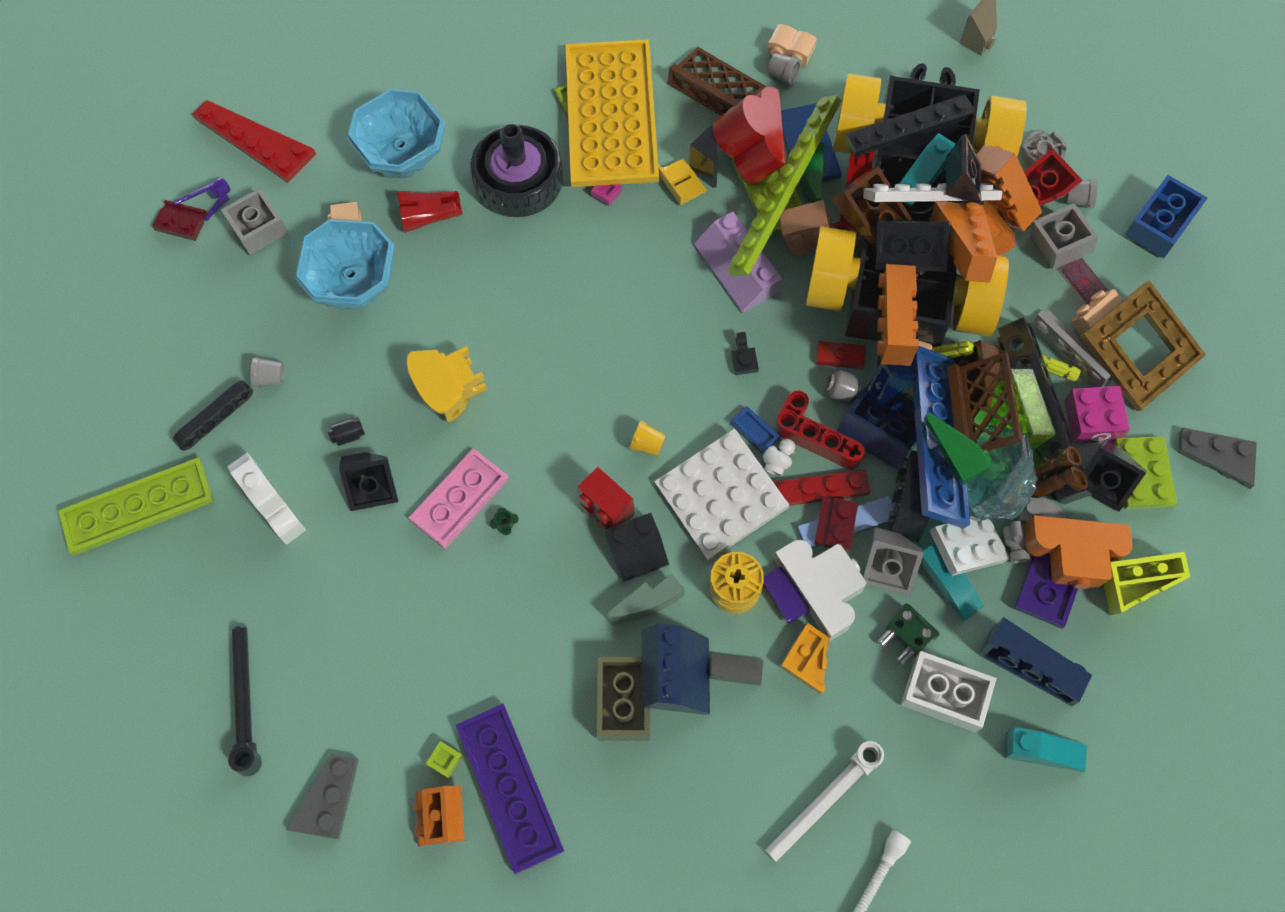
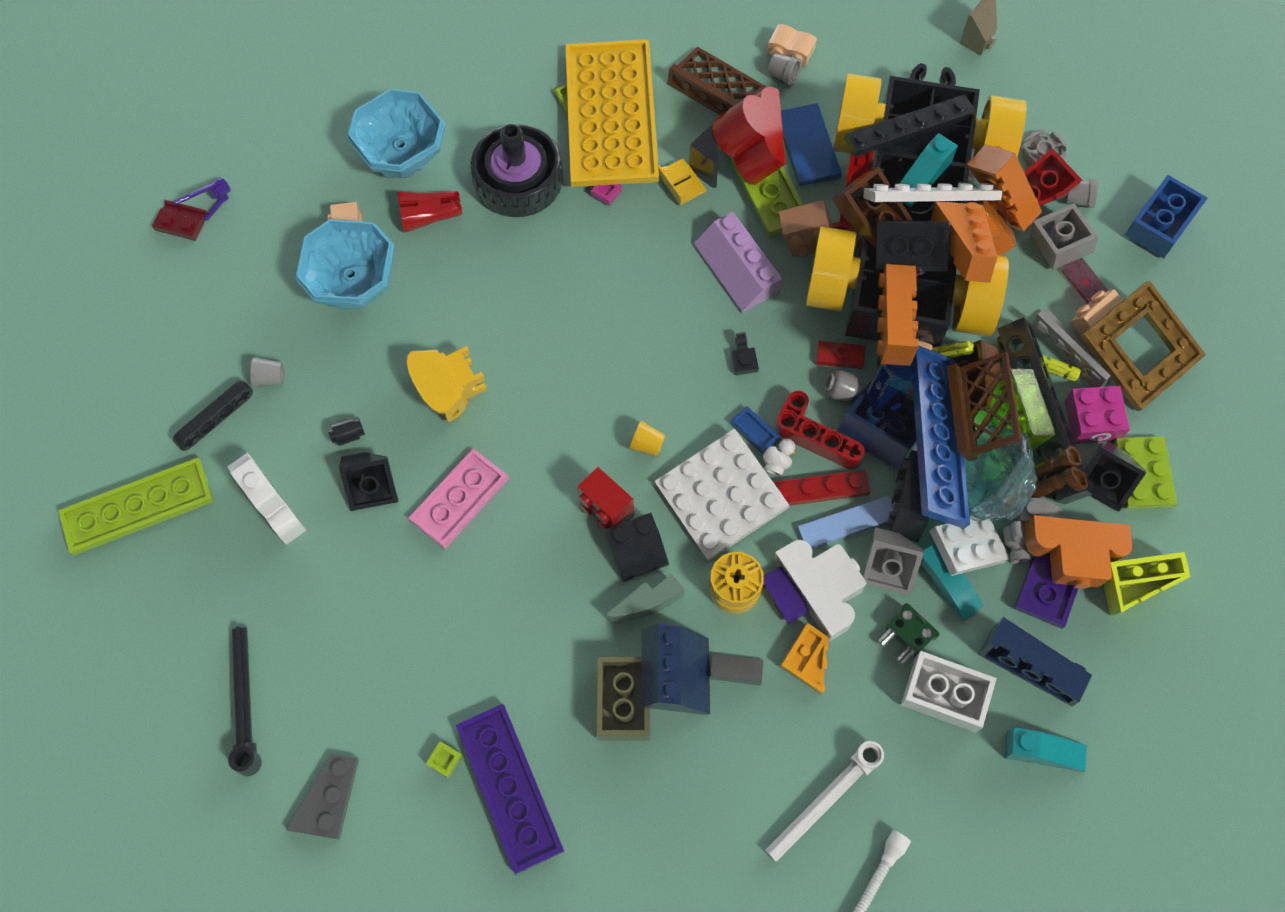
(254, 221): light grey brick -> none
(267, 147): red wing -> none
(439, 815): orange brick -> none
(503, 514): dark green plate -> none
(784, 186): lime plate -> none
(813, 174): green slope -> none
(836, 523): dark red plate -> none
(960, 452): green slope -> none
(963, 172): black slope -> none
(1226, 454): dark grey wing -> none

